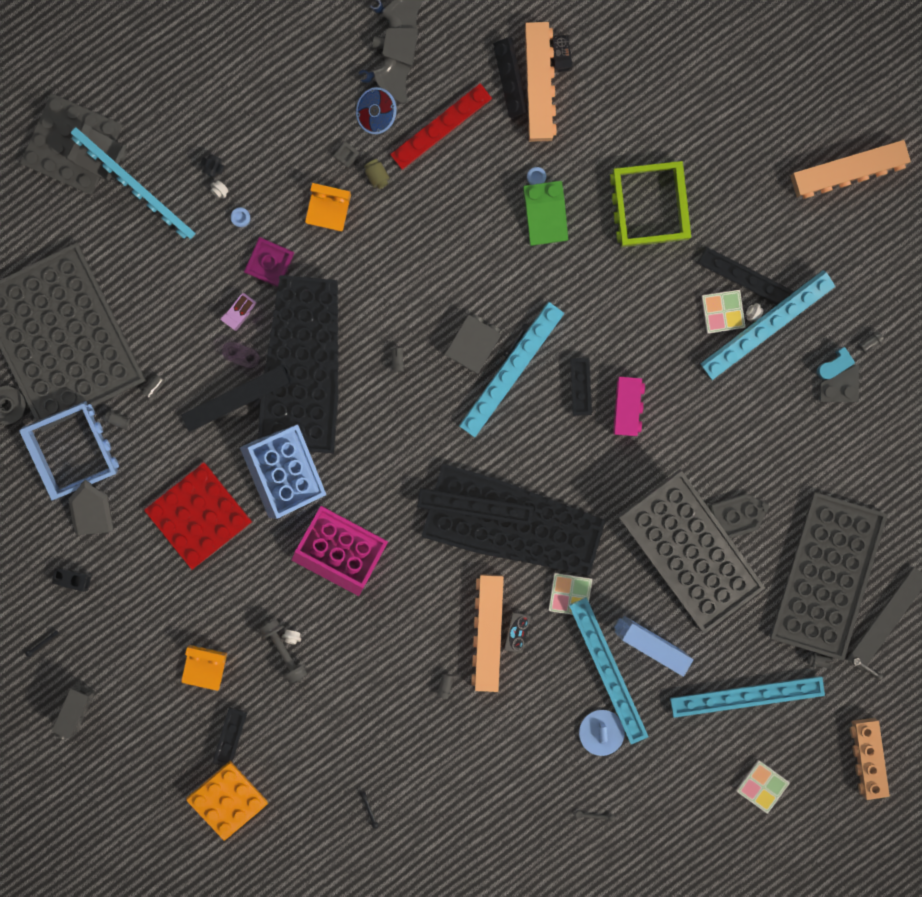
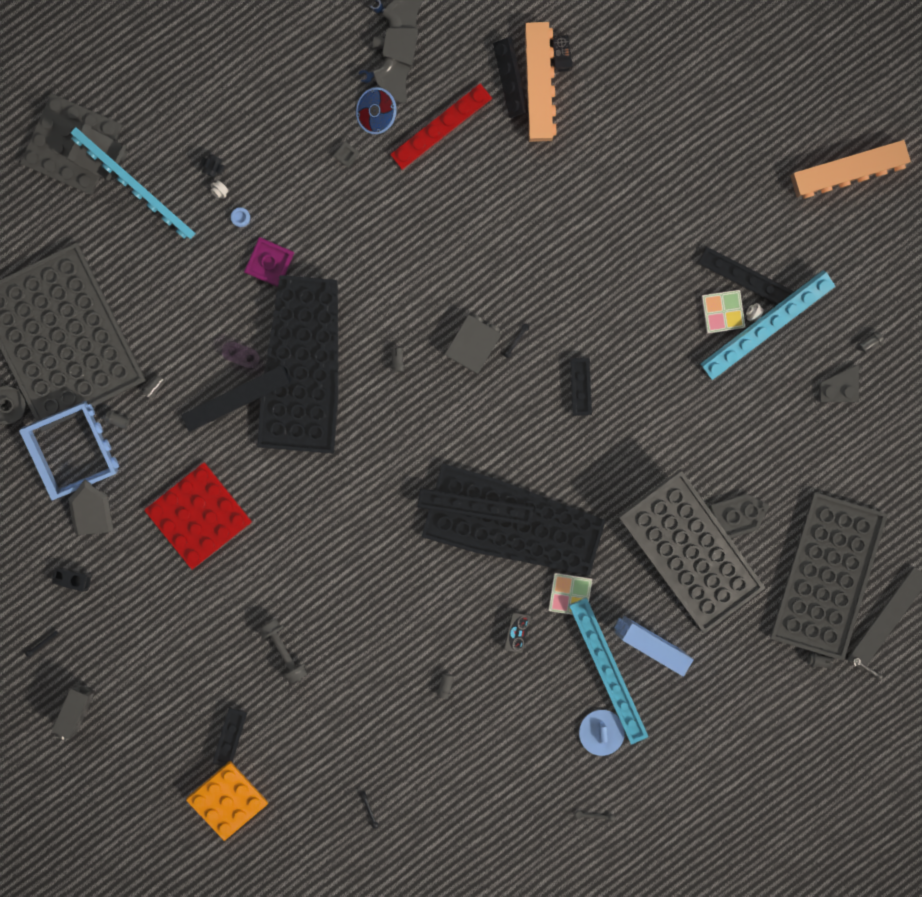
(204, 667): light orange bracket -> none
(239, 311): lavender leg -> none
(283, 471): light blue slope -> none
(291, 637): white plate -> none
(328, 207): light orange bracket -> none
(339, 551): dark pink slope -> none
(376, 174): olive brick -> none
(488, 633): light nougat brick -> none
(511, 369): medium azure plate -> none
(536, 176): light blue tile -> none
(545, 213): bright green slope -> none
(628, 406): dark pink brick -> none
(682, 205): lime window -> none
(747, 696): medium azure plate -> none
(762, 786): tile -> none
(836, 366): medium azure leg -> none
(870, 758): light nougat brick -> none

